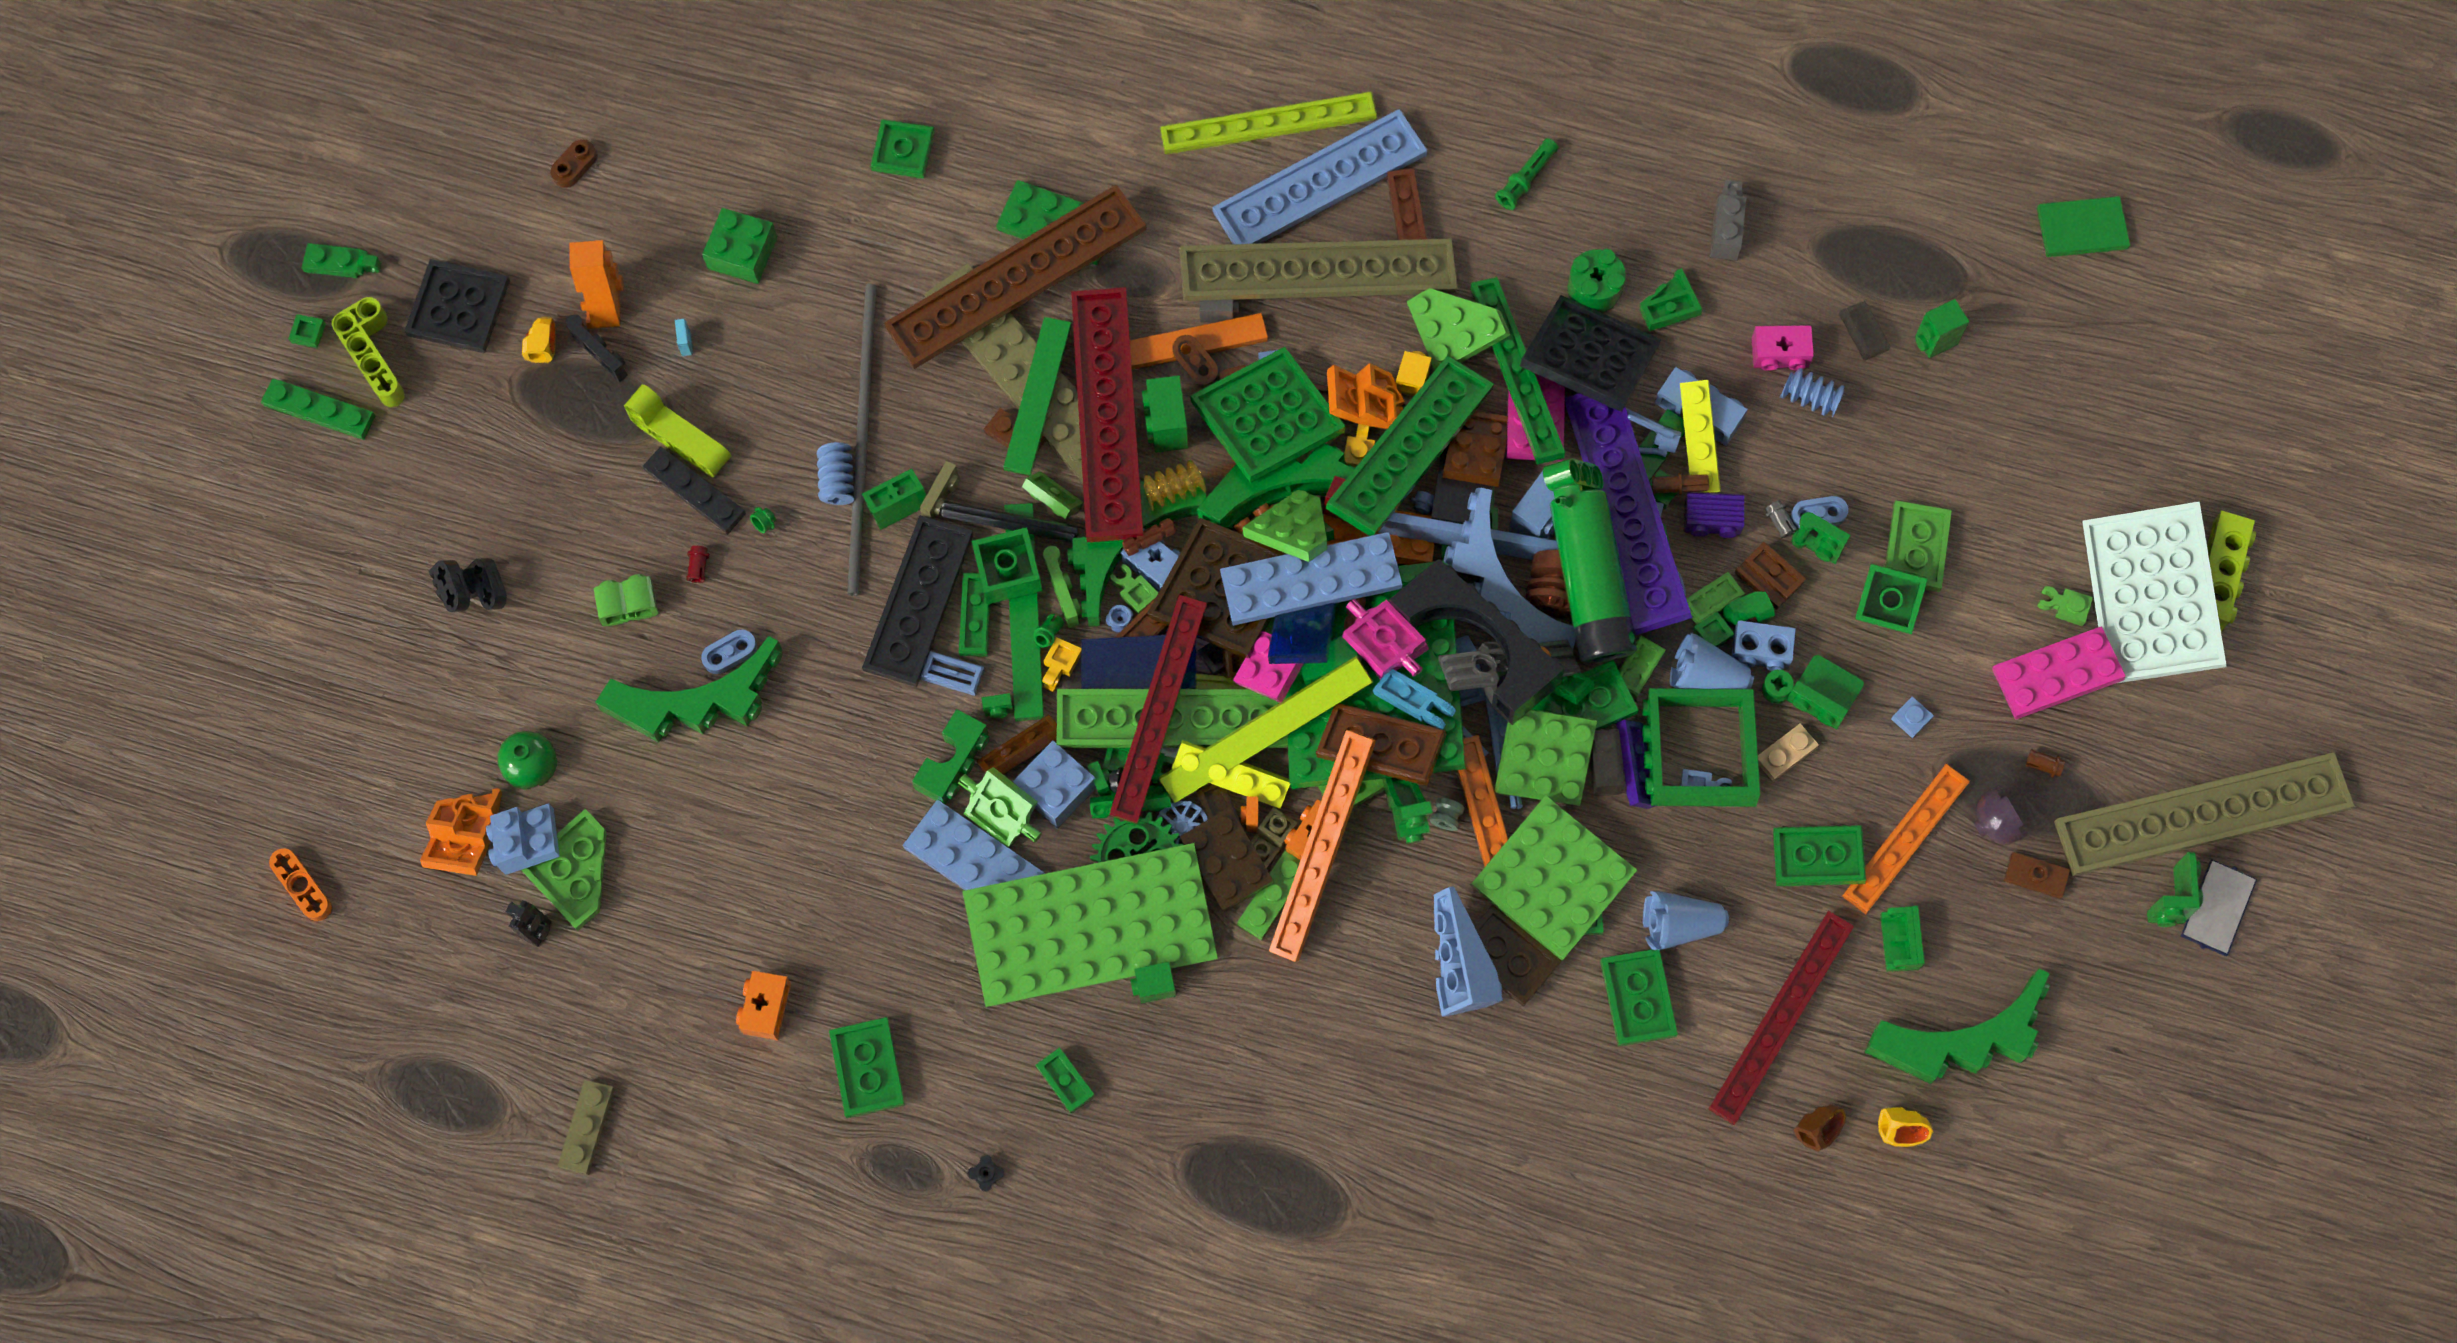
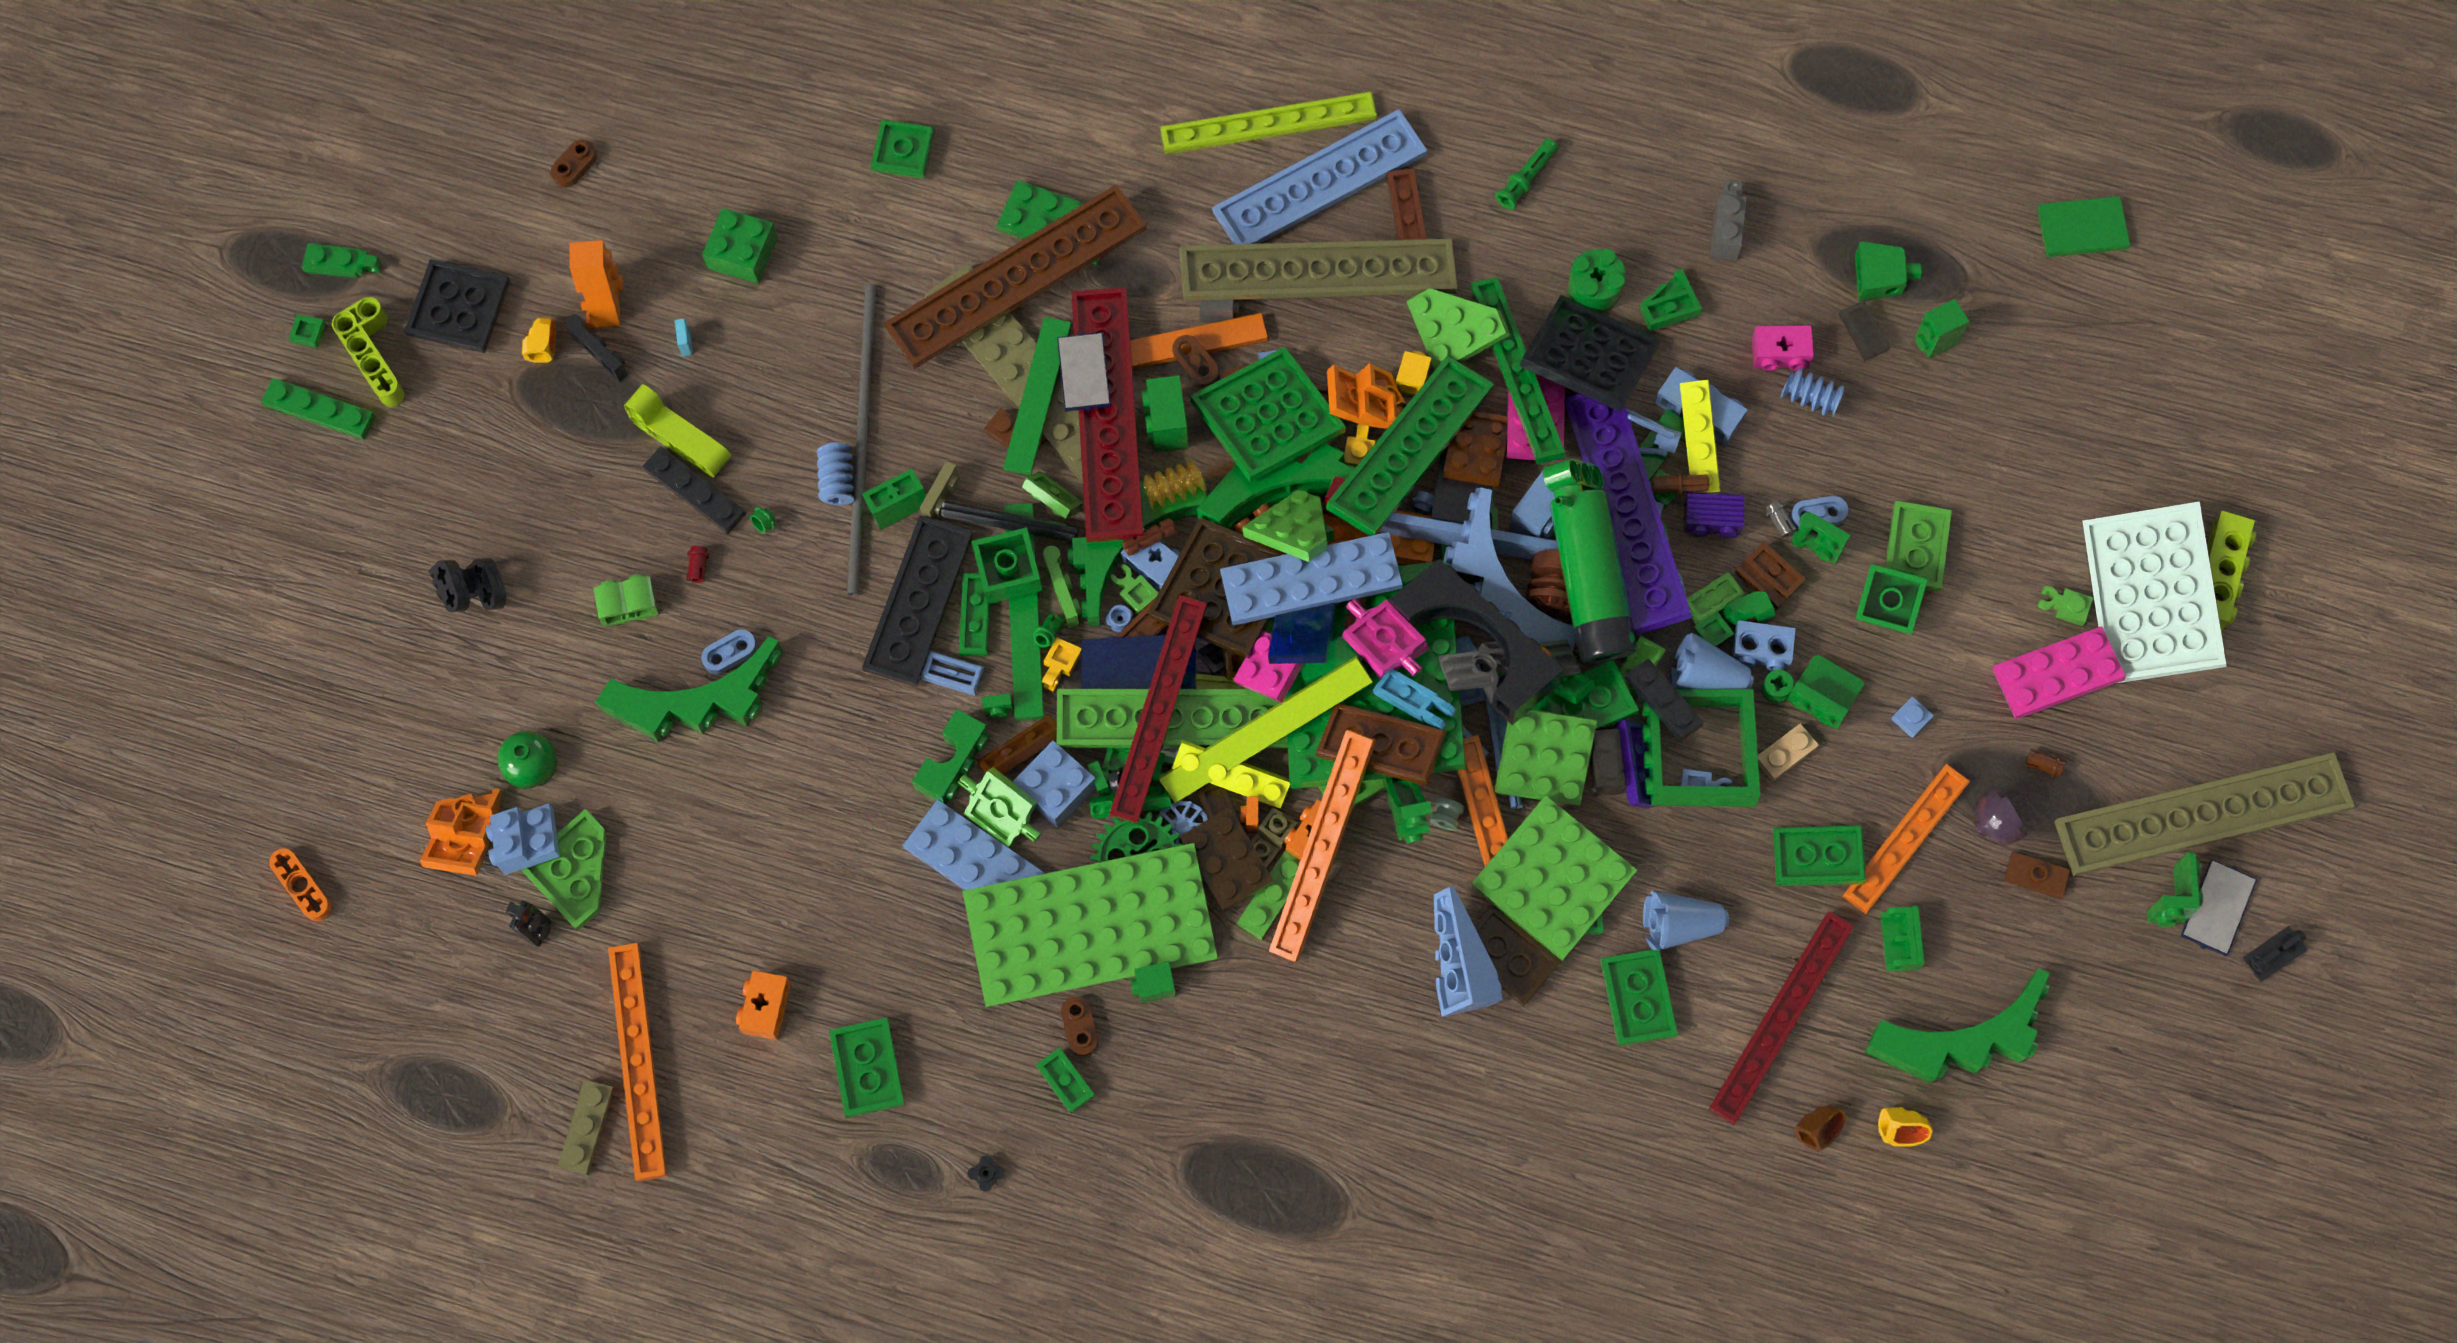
(637, 1062): none -> orange plate
(1079, 1025): none -> reddish brown plate
(1083, 372): none -> flat silver piece
(1664, 700): none -> black plate
(1882, 271): none -> green torso
(2276, 953): none -> black hinge

